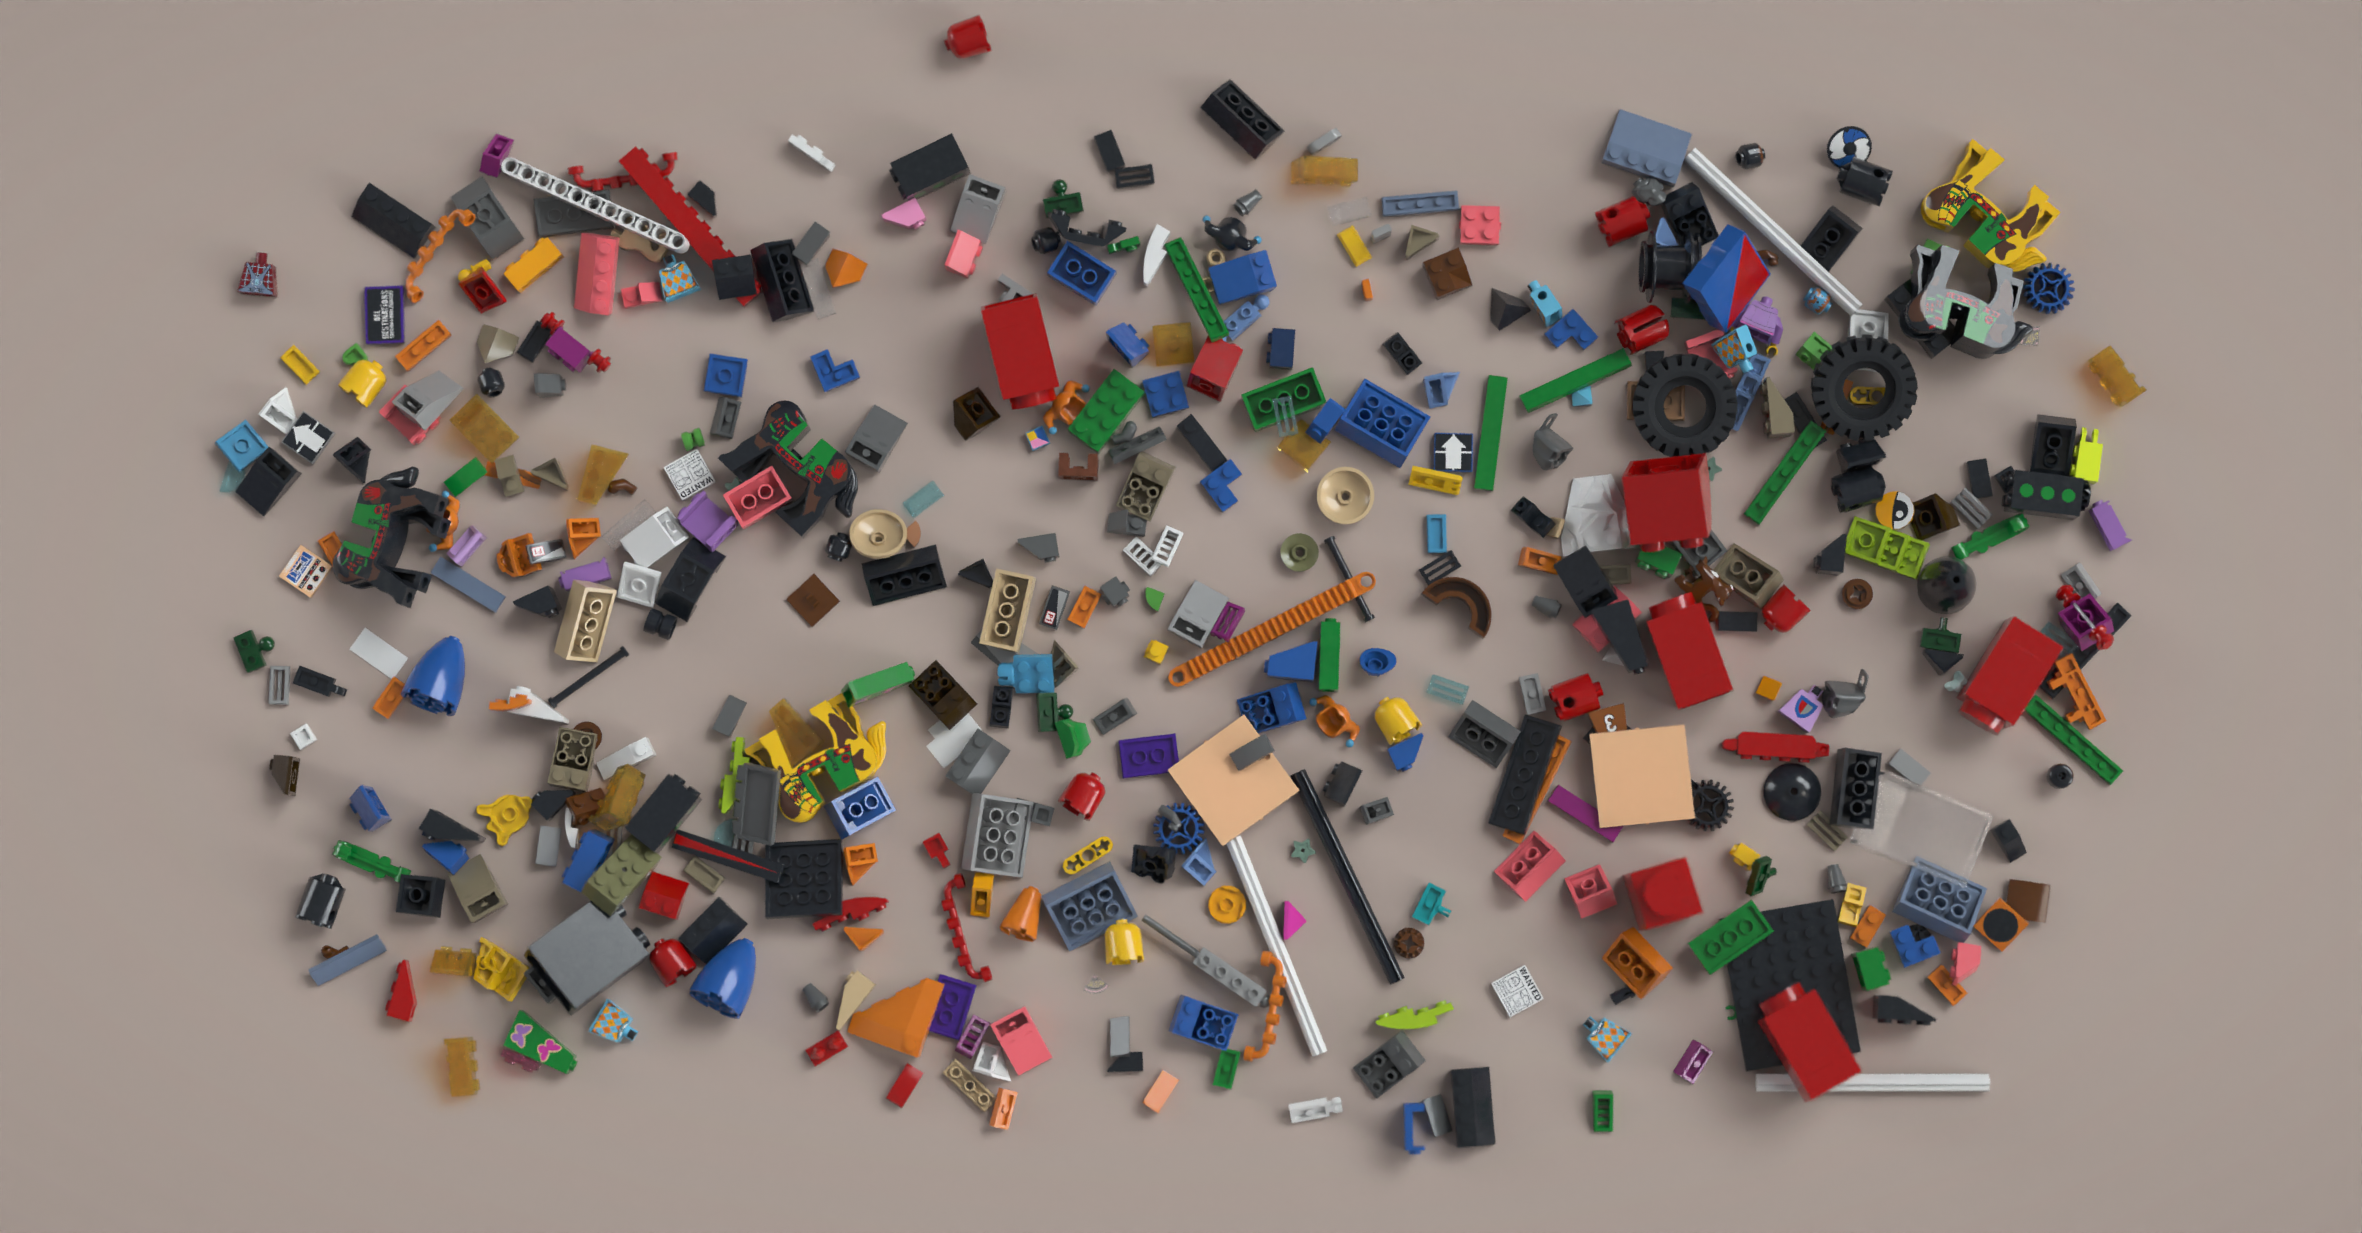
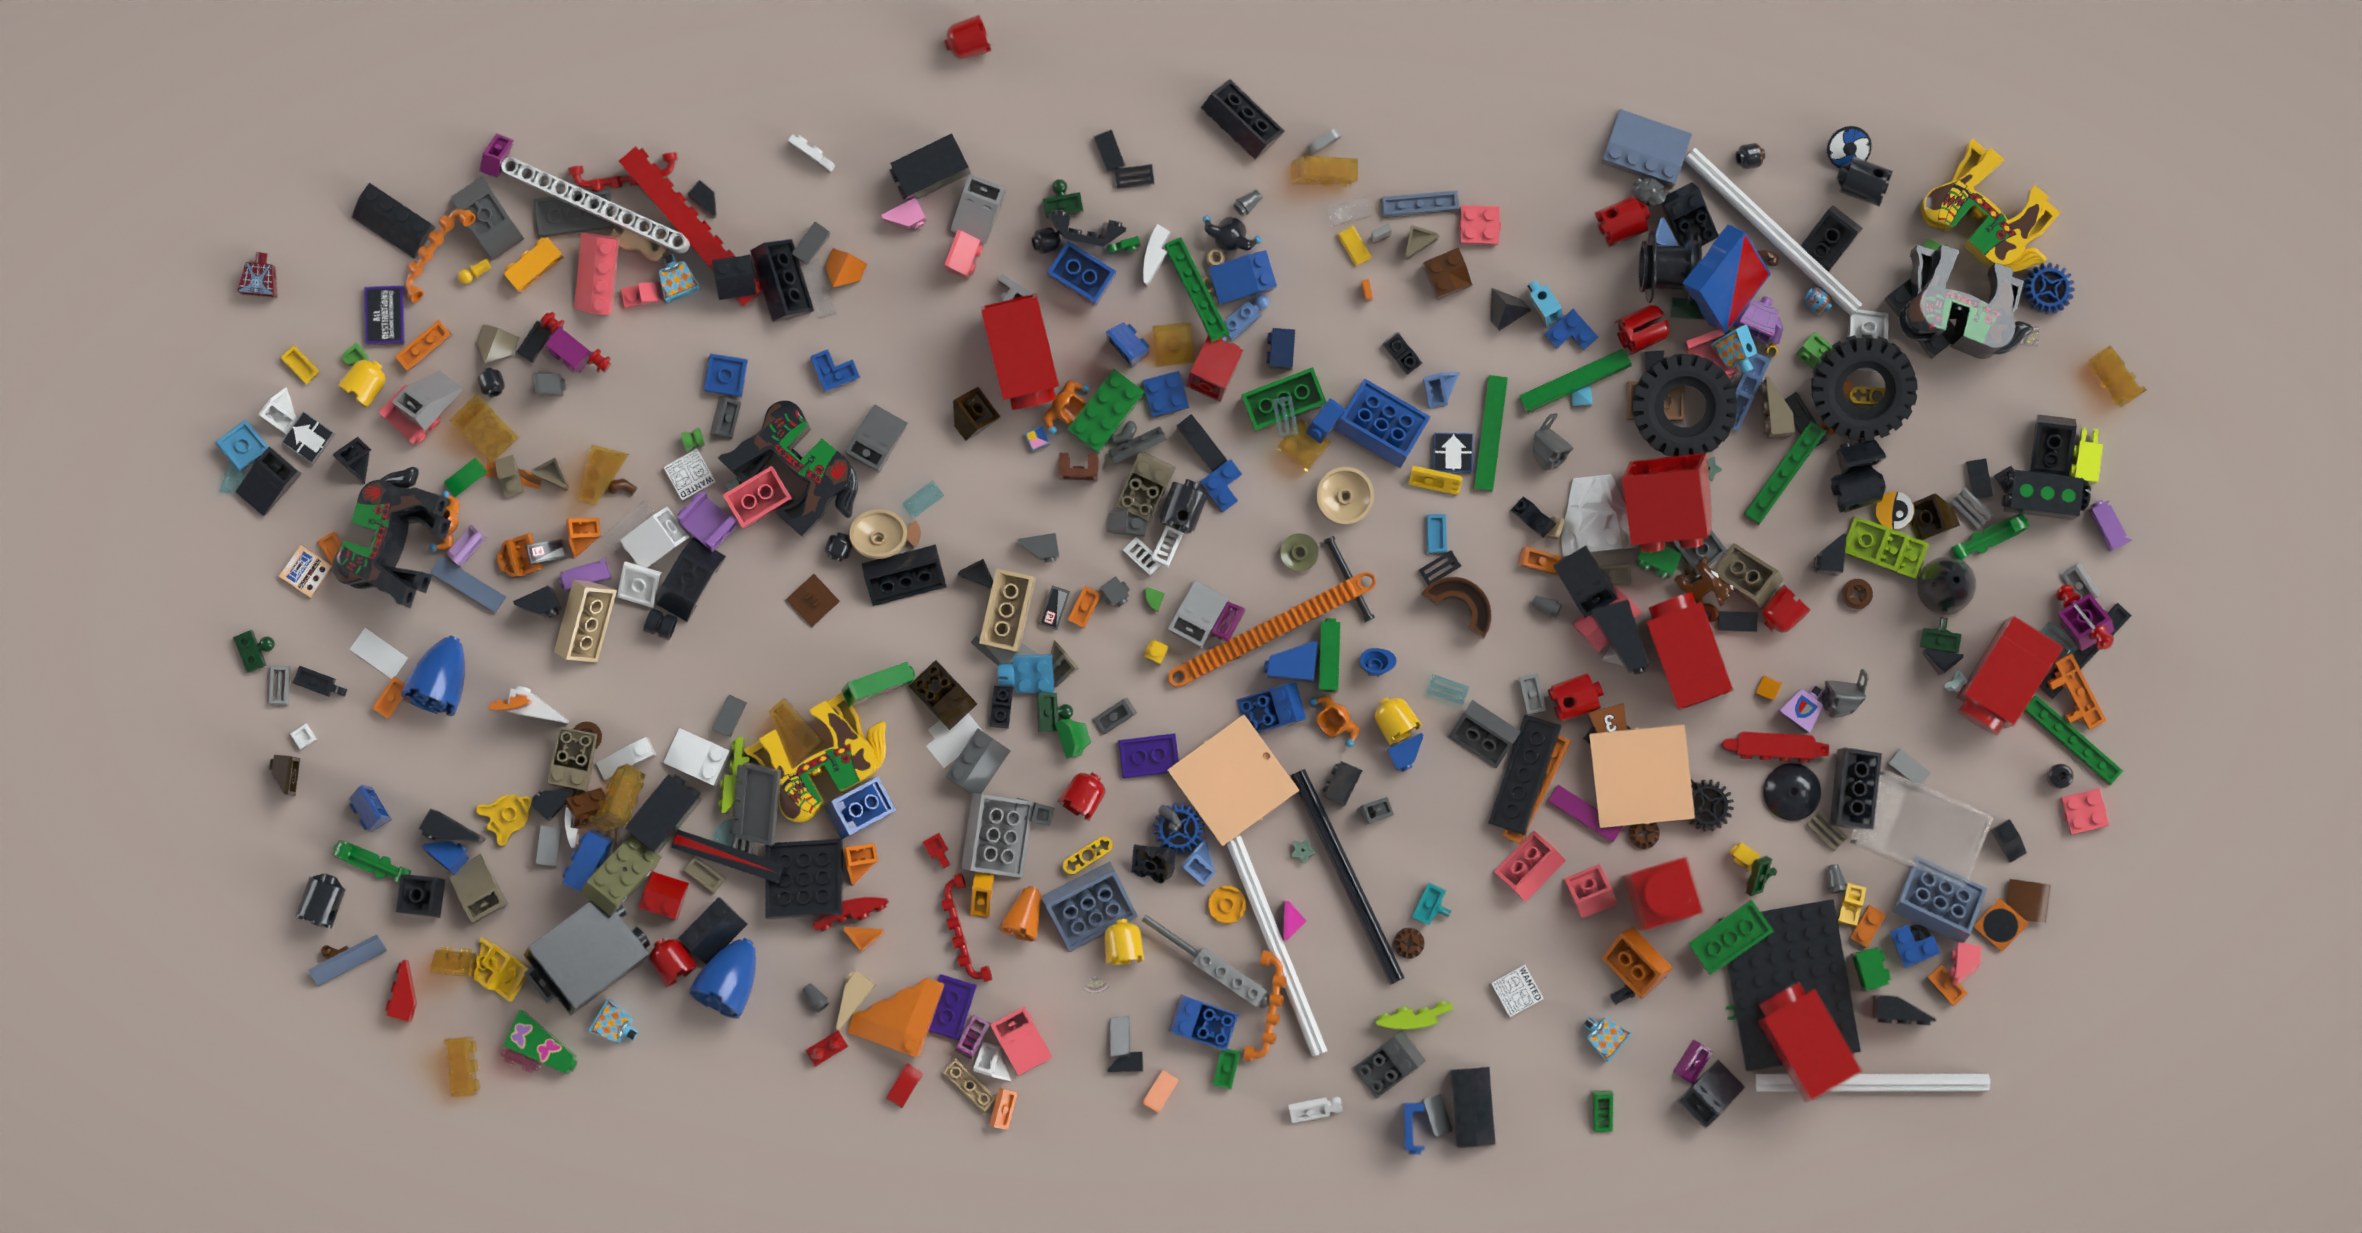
(482, 290): red slope -> none
(589, 676): black bar -> none
(697, 757): none -> white slope
(1188, 501): none -> black cylinder
(1252, 752): dark grey slope -> none
(1639, 841): none -> reddish brown gear
(1711, 1094): none -> black slope
(2084, 811): none -> coral plate

